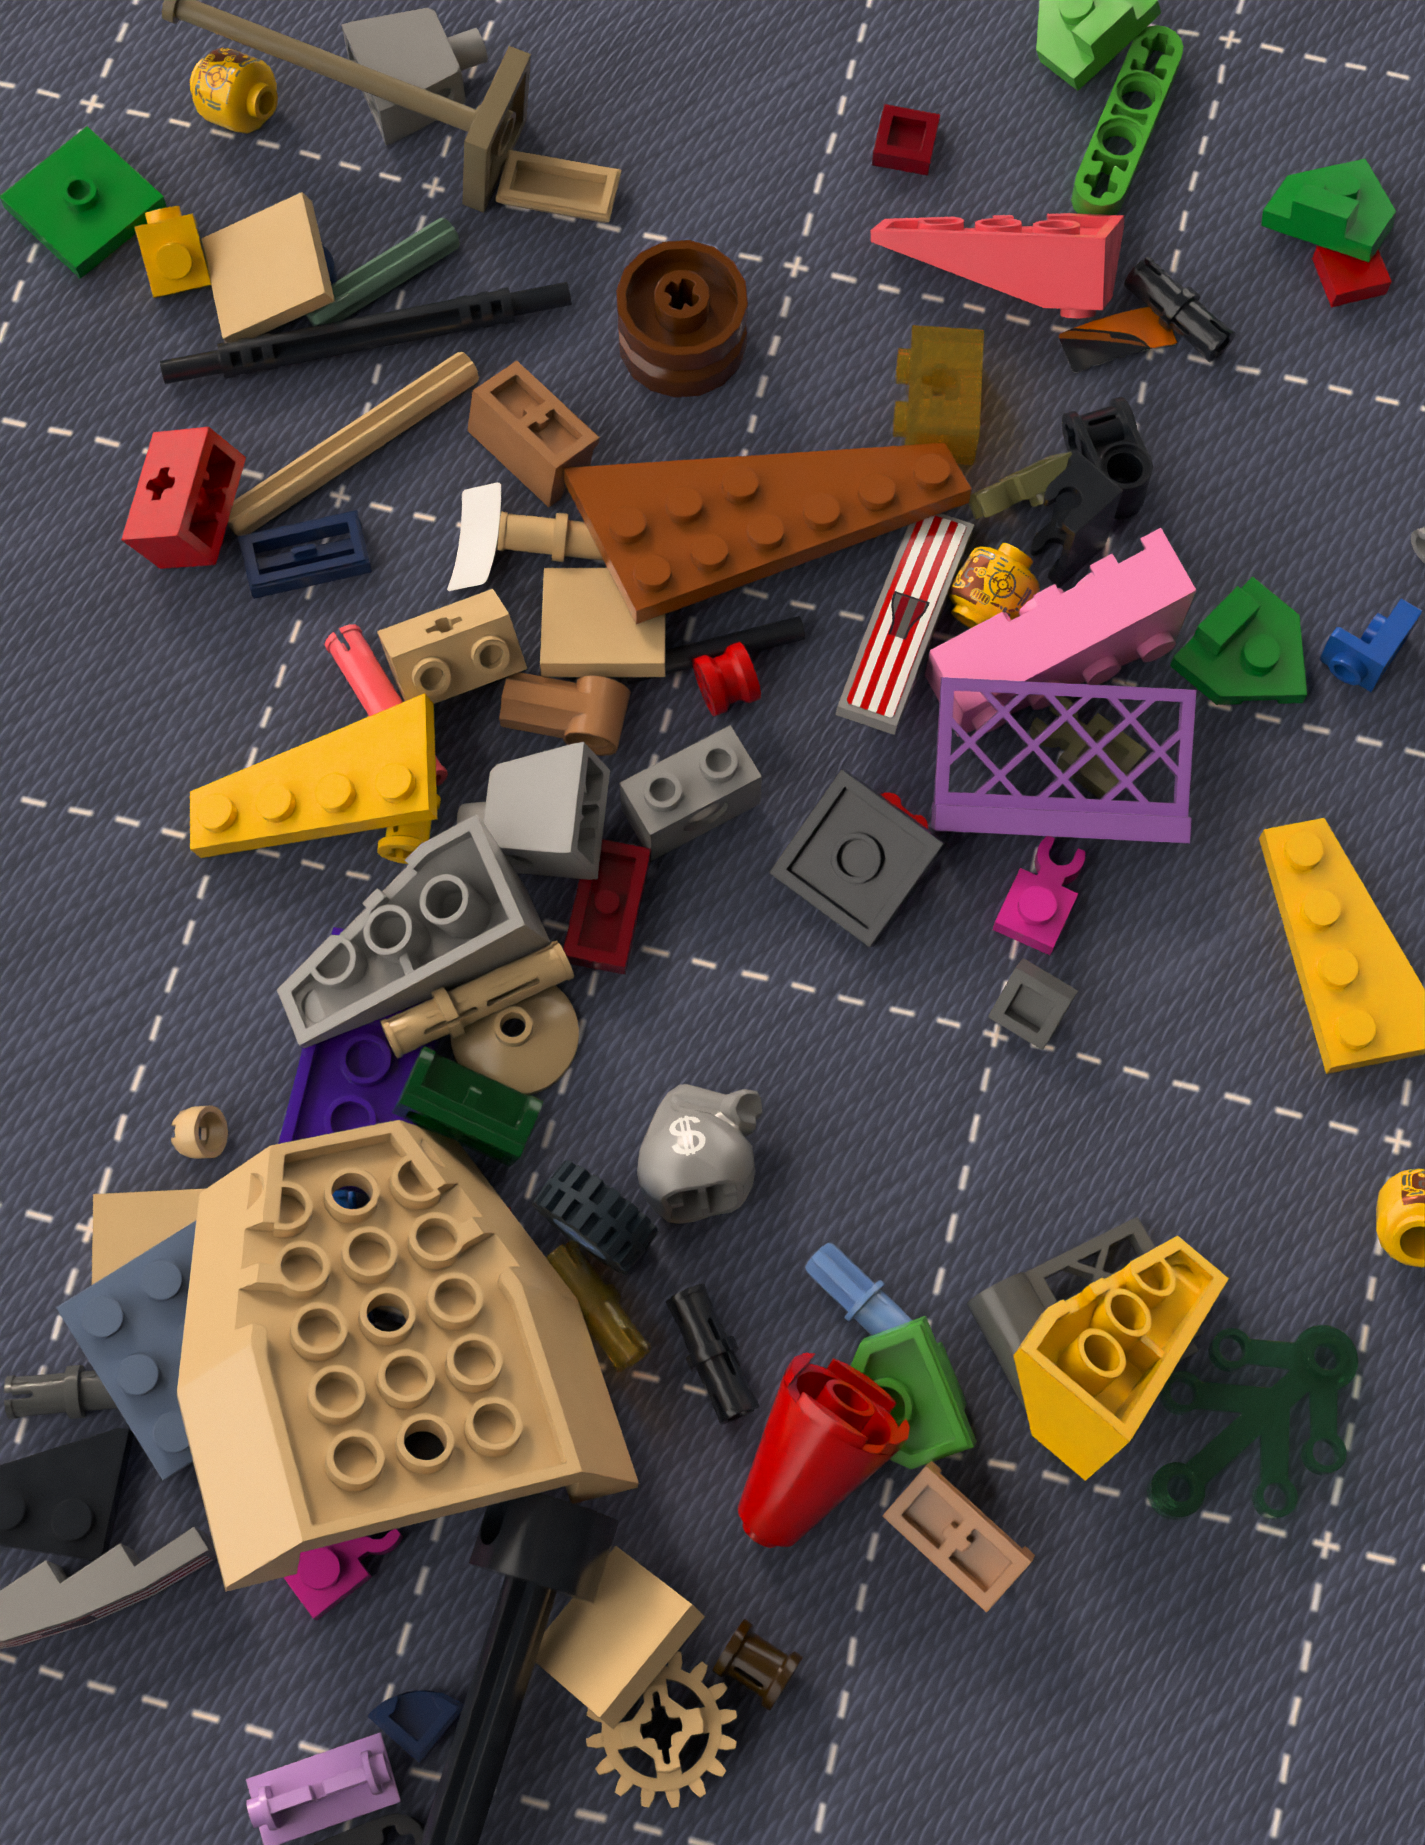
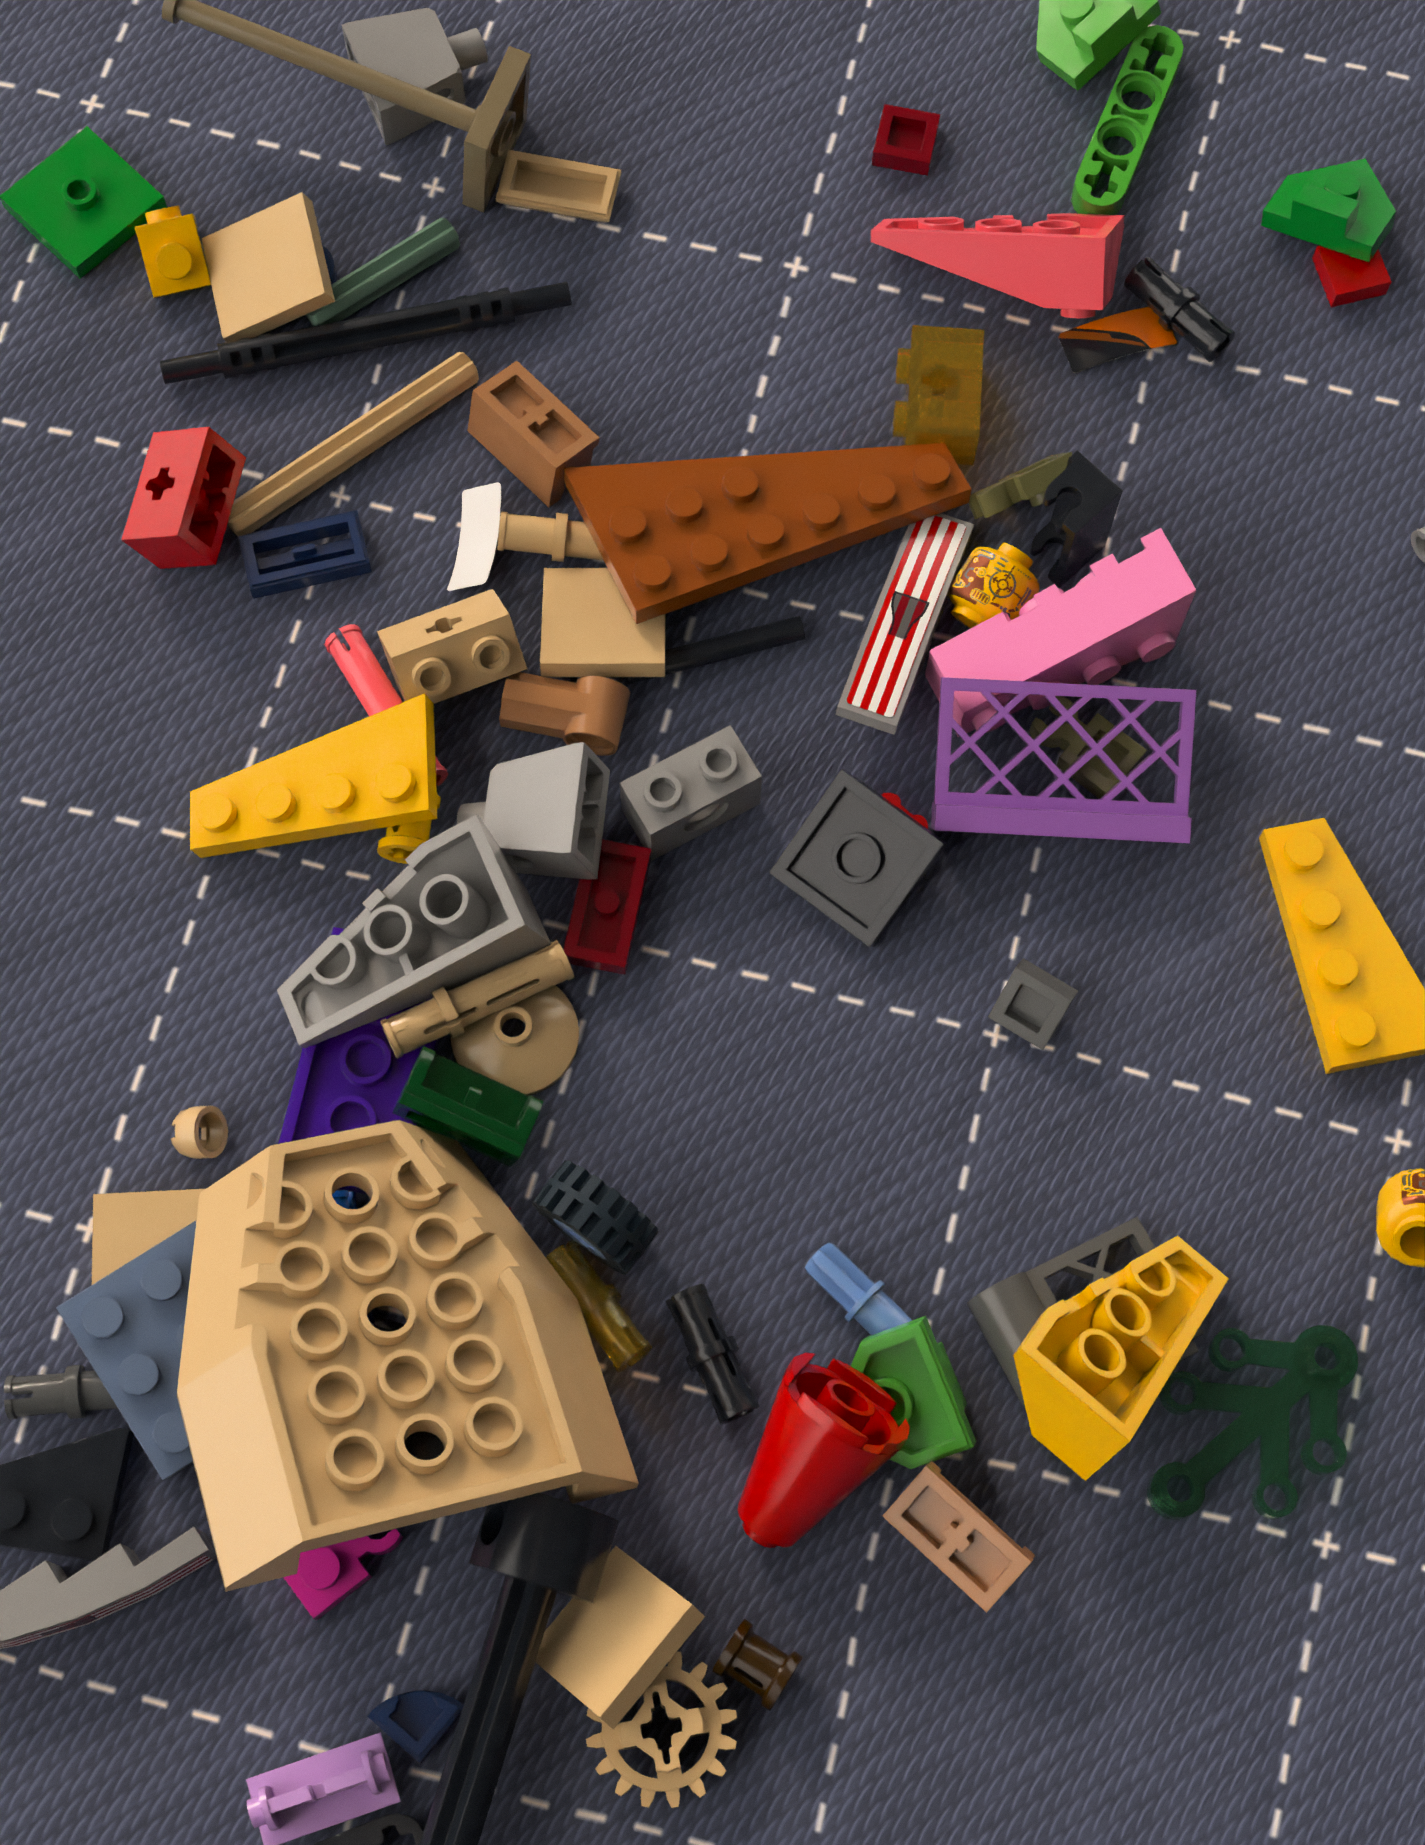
(234, 90): yellow head -> none
(682, 318): reddish brown wheel -> none
(698, 1154): light grey piece -> none
(726, 679): red wheel -> none
(1039, 902): dark pink plate -> none
(1115, 447): black piece -> none
(1246, 650): green plate -> none
(1367, 658): blue bracket -> none

